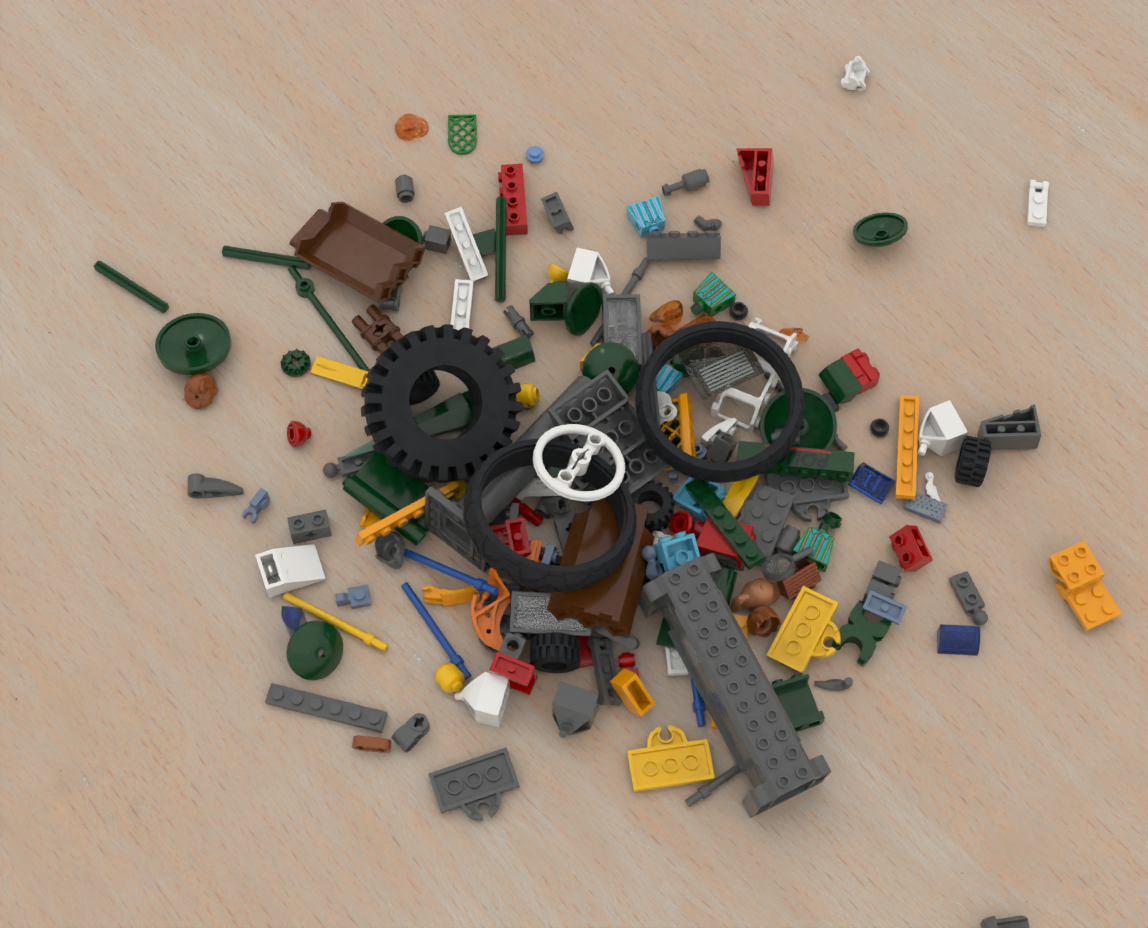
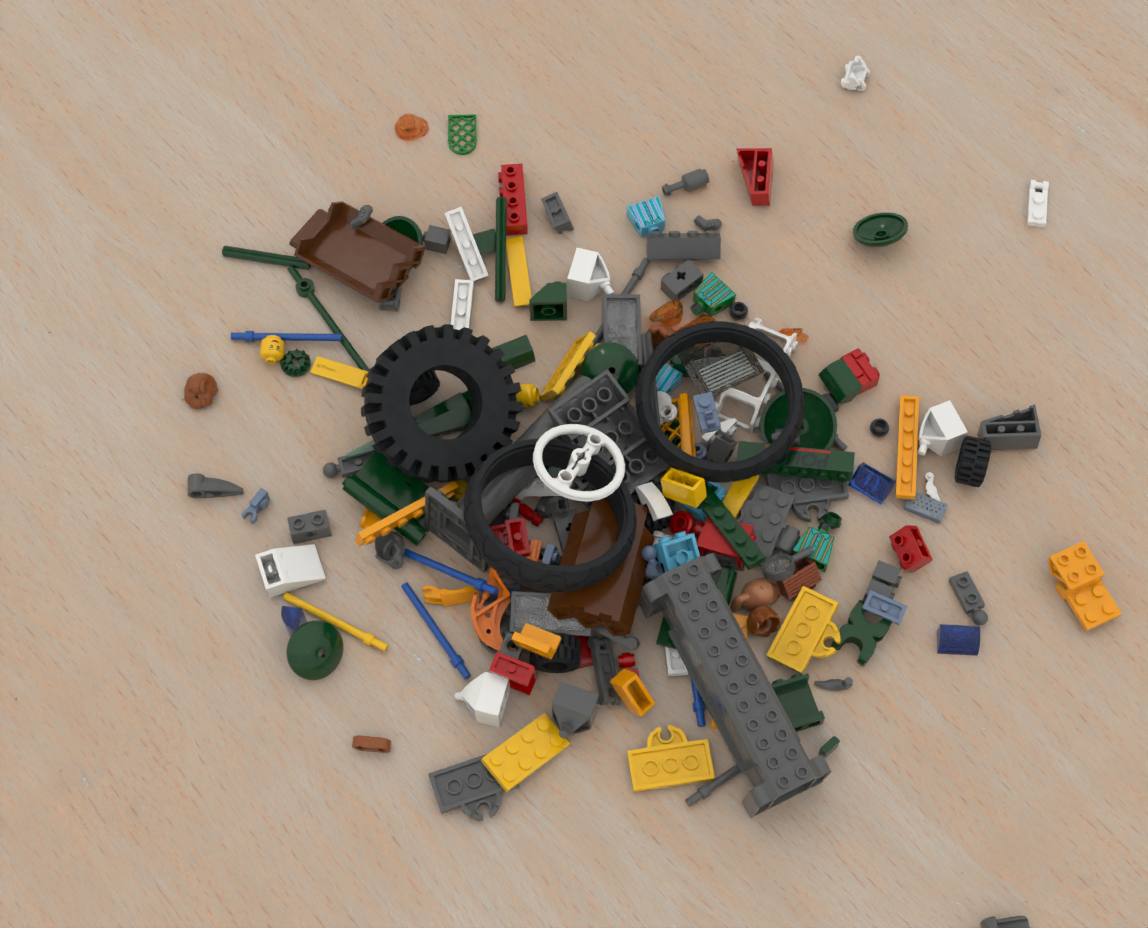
(131, 286): dark green axle -> none
(193, 343): dark green dish -> none
(250, 336): none -> blue bar
(272, 349): none -> yellow head
(297, 433): red brick -> none
(326, 708): dark grey plate -> none
(357, 597): sand blue plate -> none
(363, 216): none -> dark grey arm
(378, 332): reddish brown pin -> none
(404, 188): dark grey brick -> none
(409, 733): dark grey piece -> none
(449, 678): yellow head -> none
(518, 271): none -> yellow piece
(518, 322): dark grey pin -> none
(525, 752): none -> yellow plate
(535, 154): medium blue plate -> none
(537, 640): none -> light orange panel
(557, 274): yellow brick -> none
(565, 370): none -> yellow plate
(583, 308): dark green dish -> none
(657, 505): none -> white slope
(681, 281): none -> dark grey brick
(683, 487): none -> yellow brick
(706, 412): none -> sand blue plate
(829, 746): none -> dark green tile

